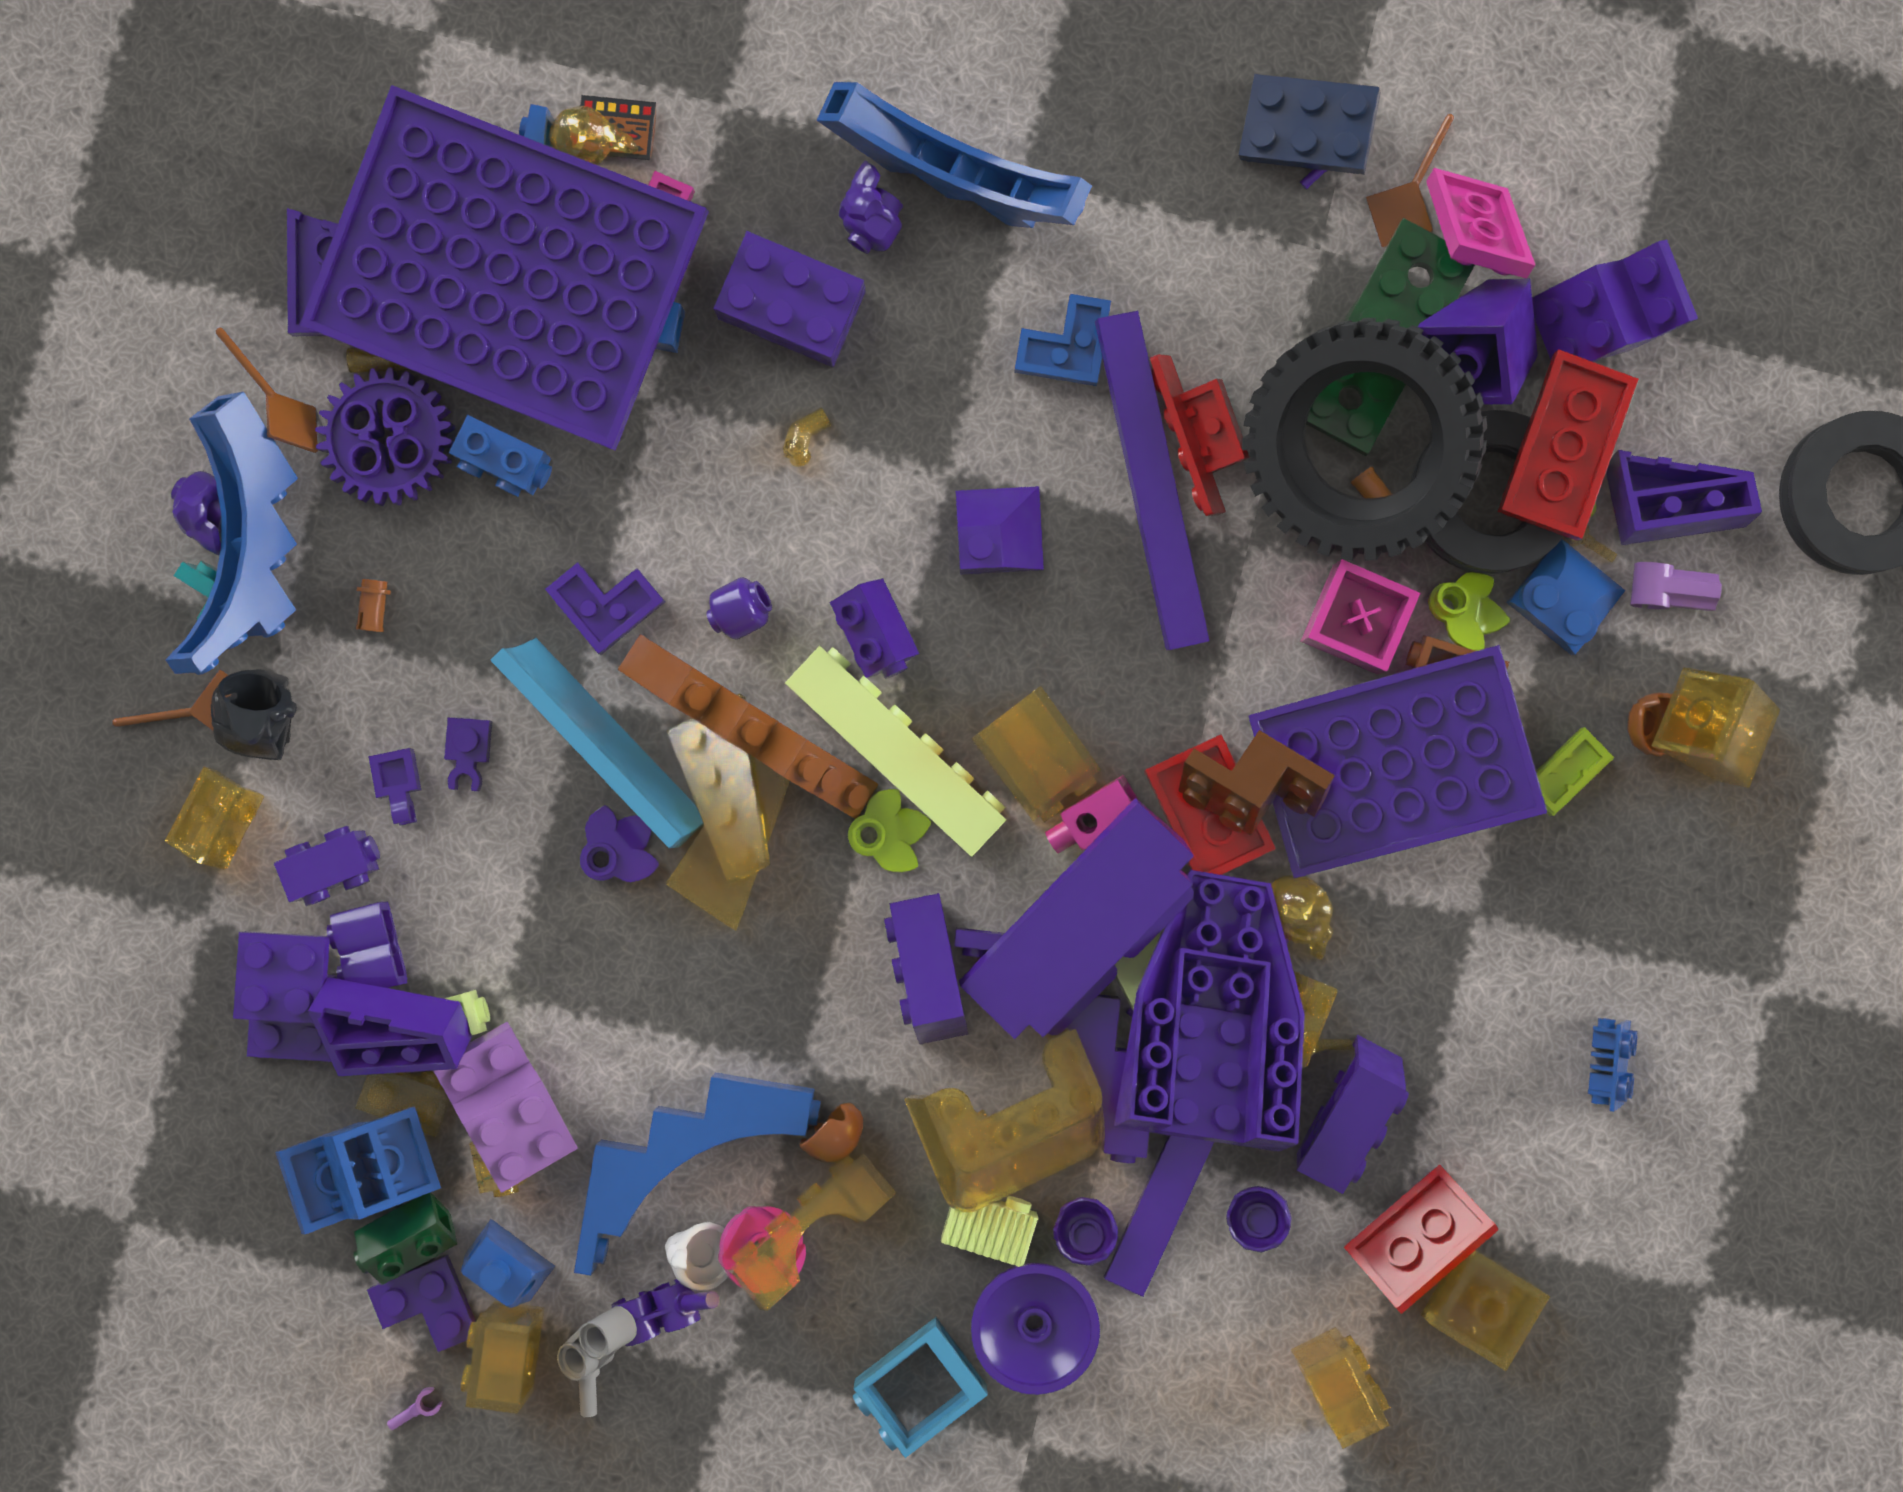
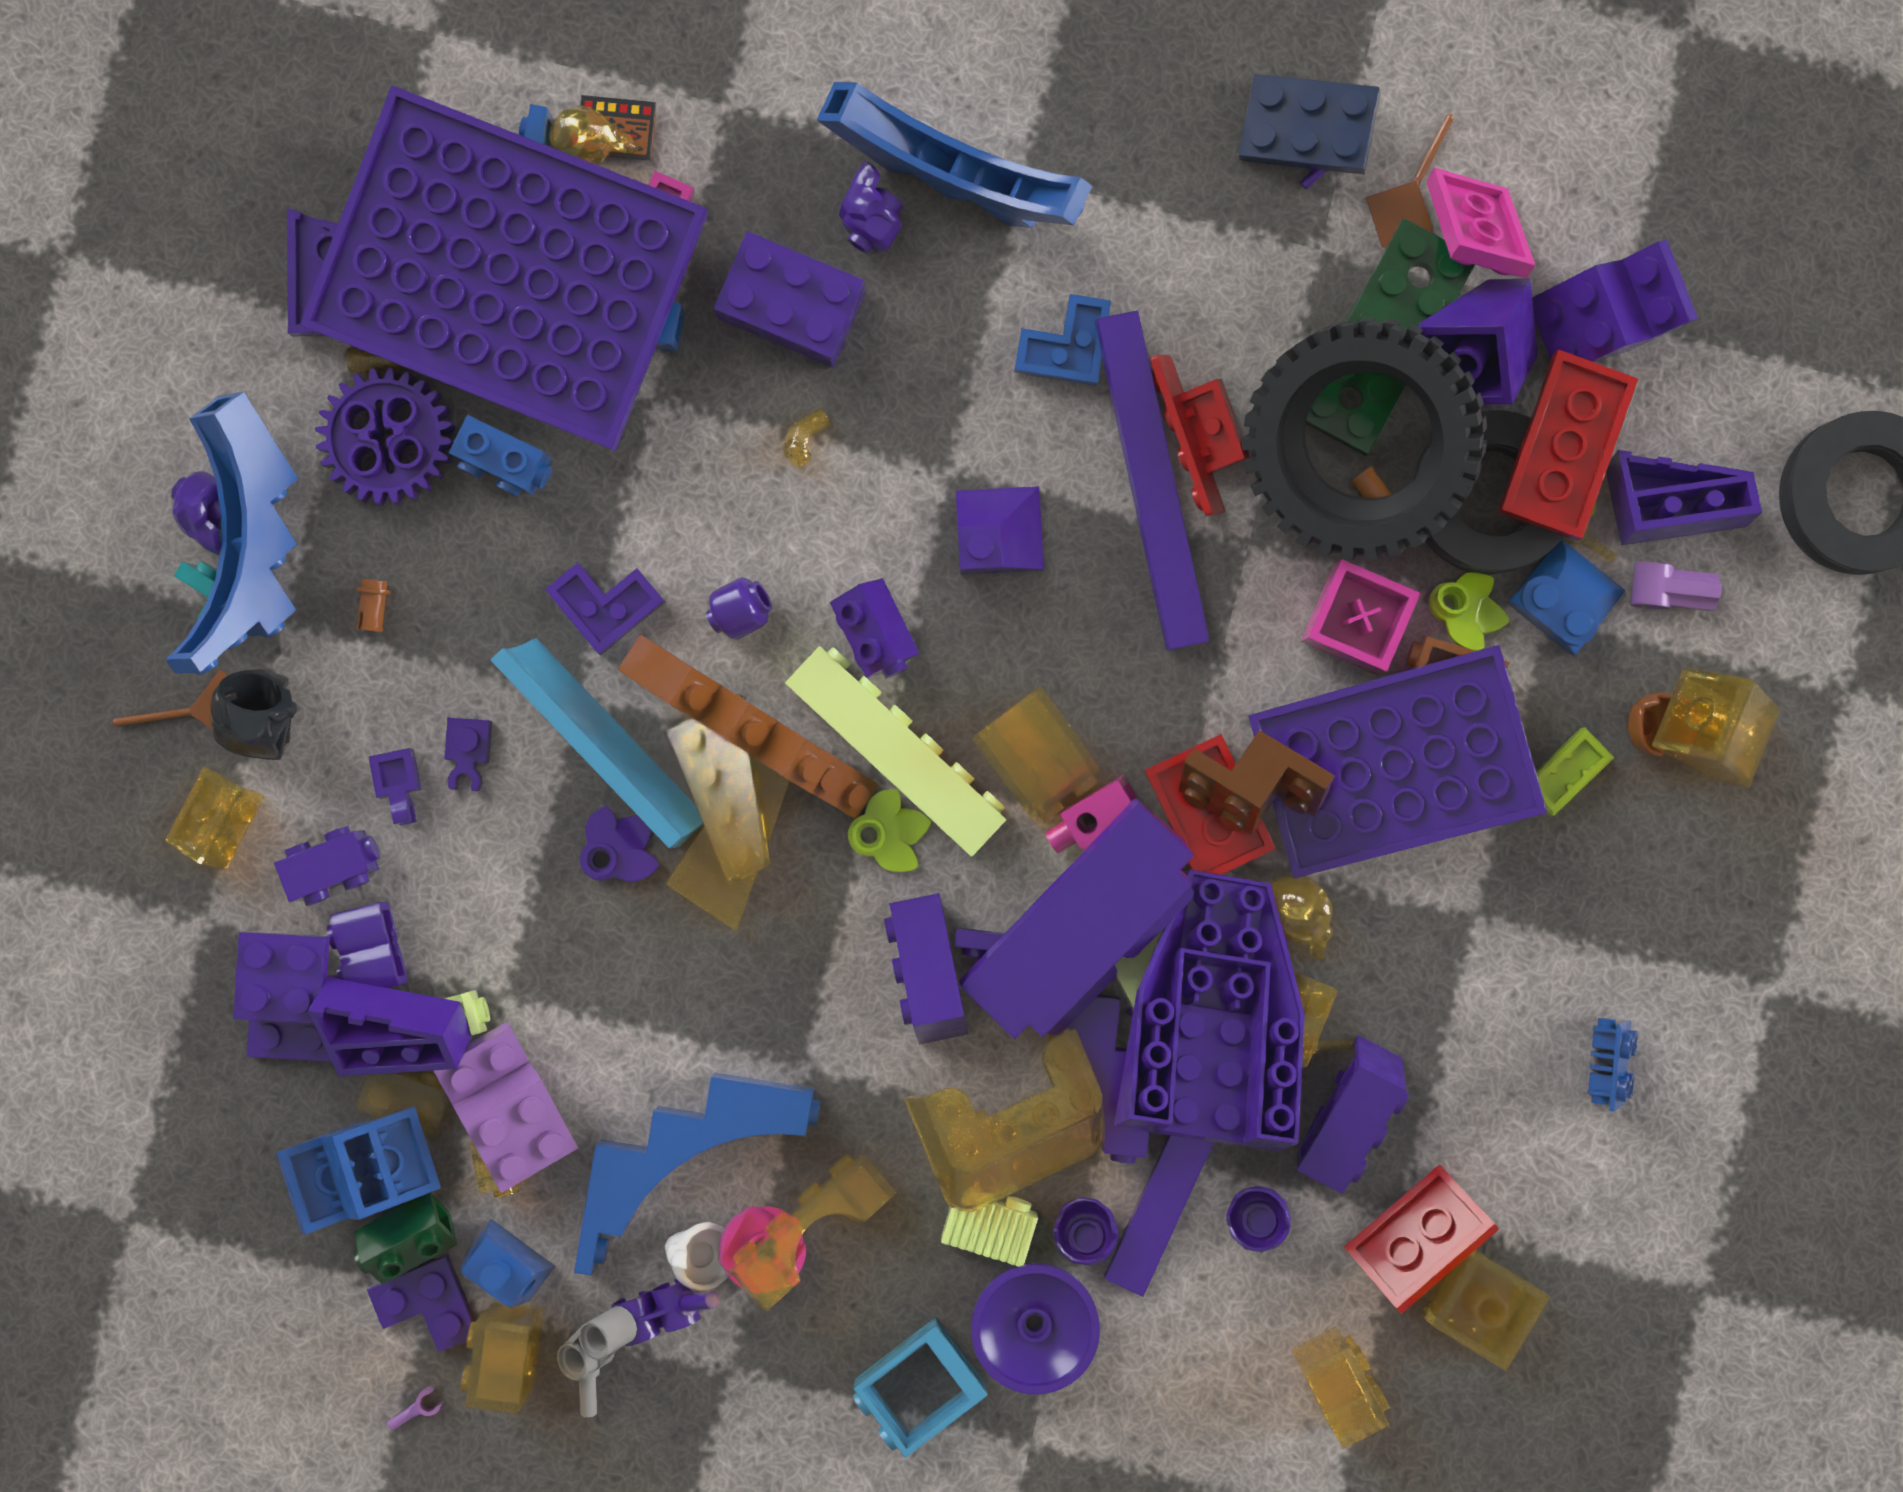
(286, 418): dark orange piece -> none
(835, 1136): dark orange hair -> none

